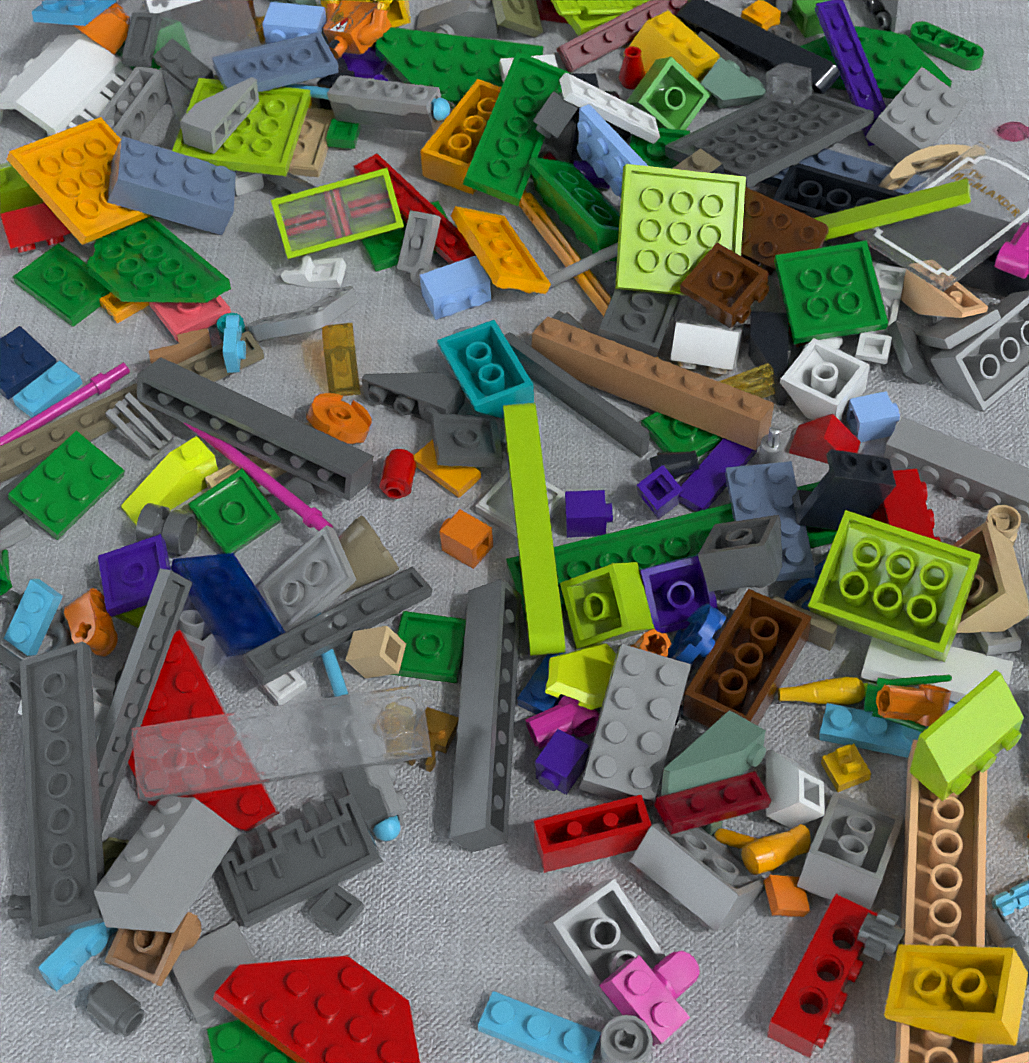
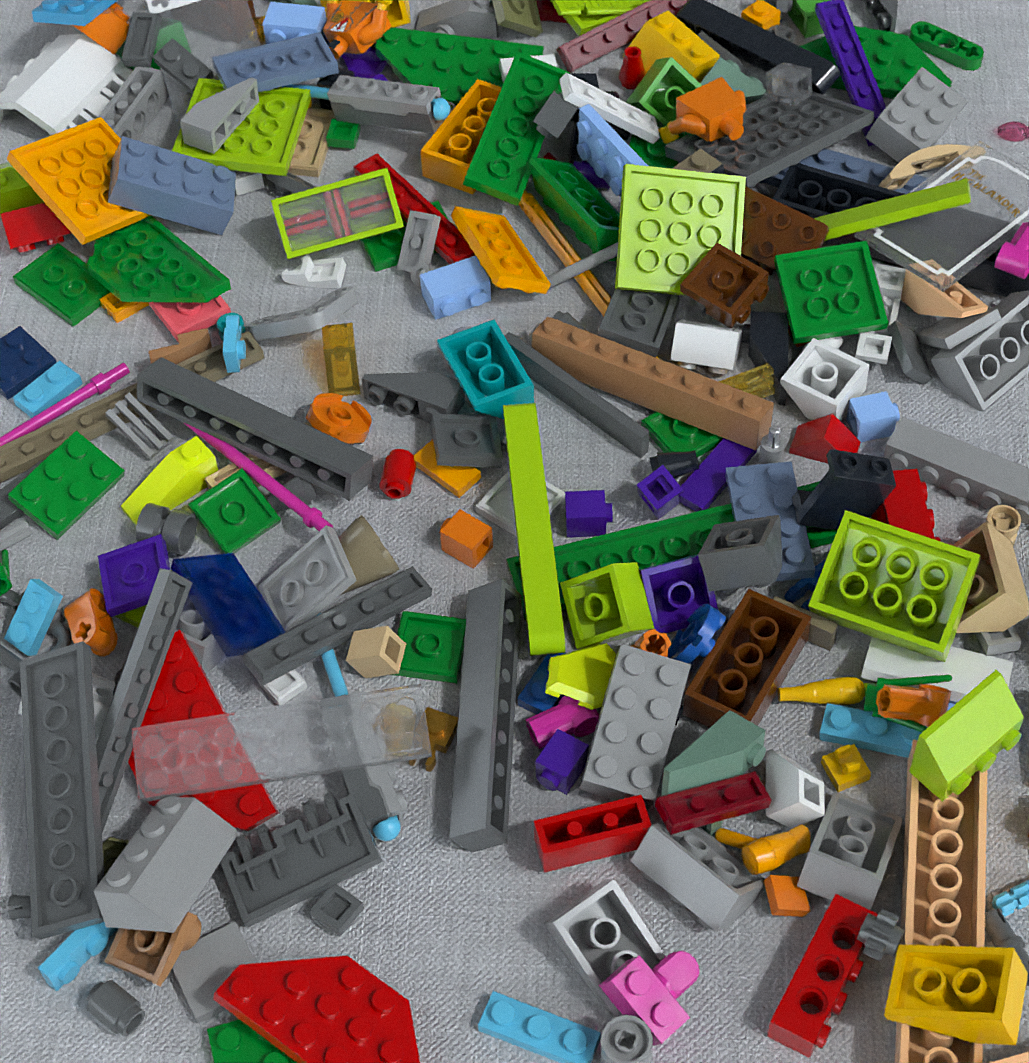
(708, 112): none -> orange torso

